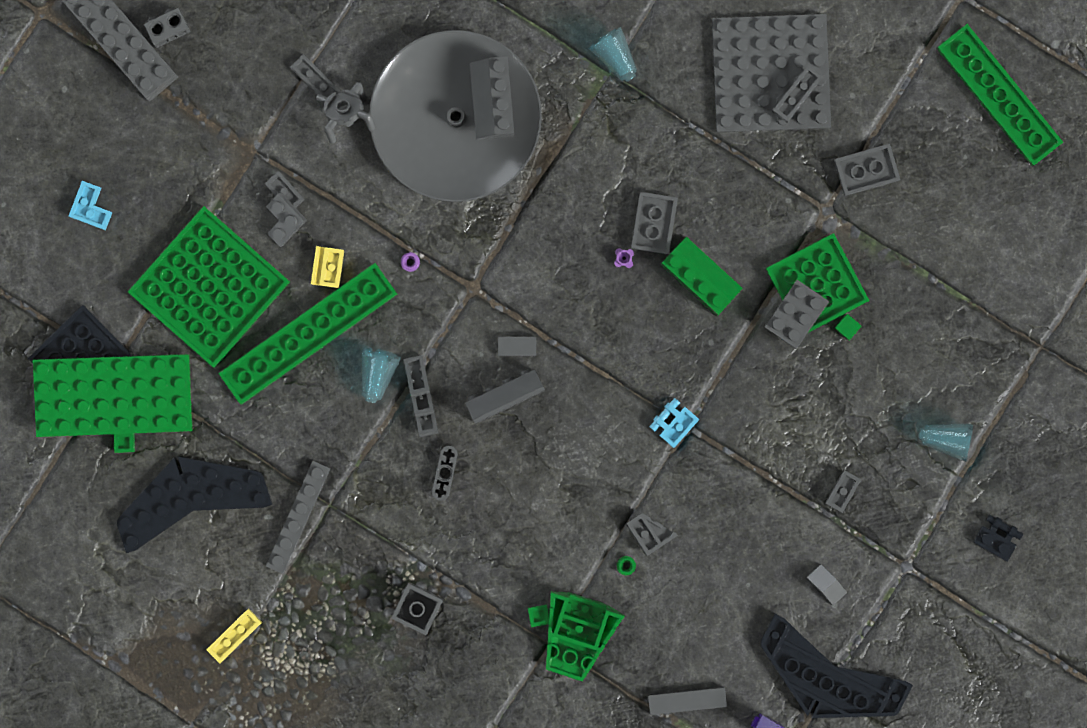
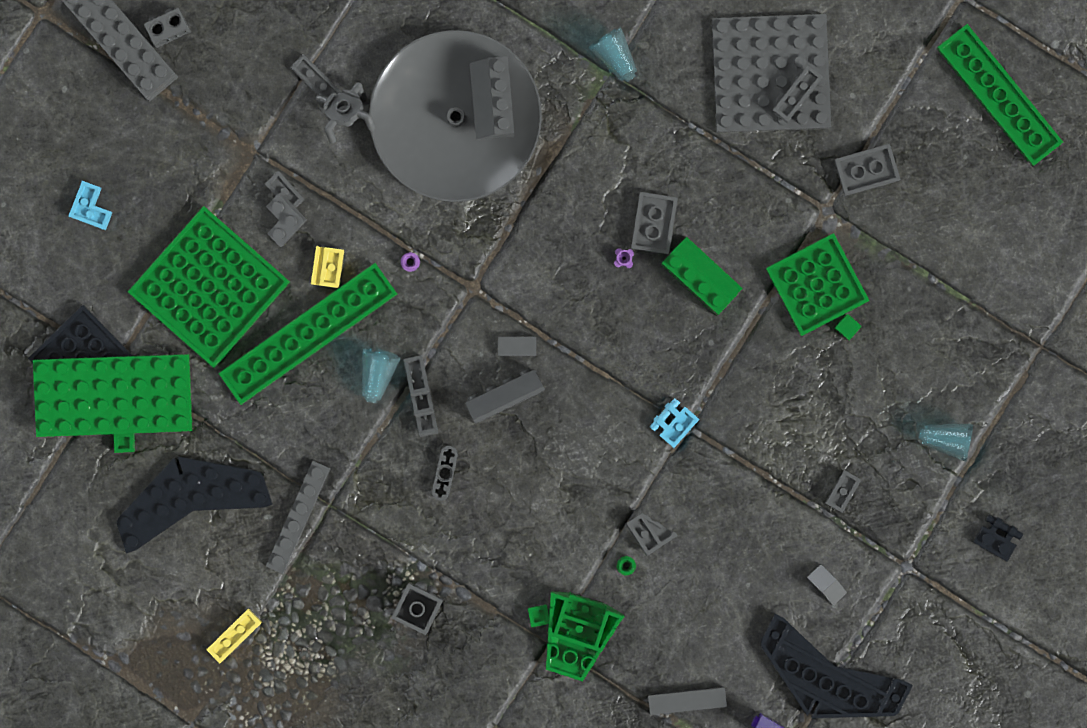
(796, 314): dark grey plate -> none

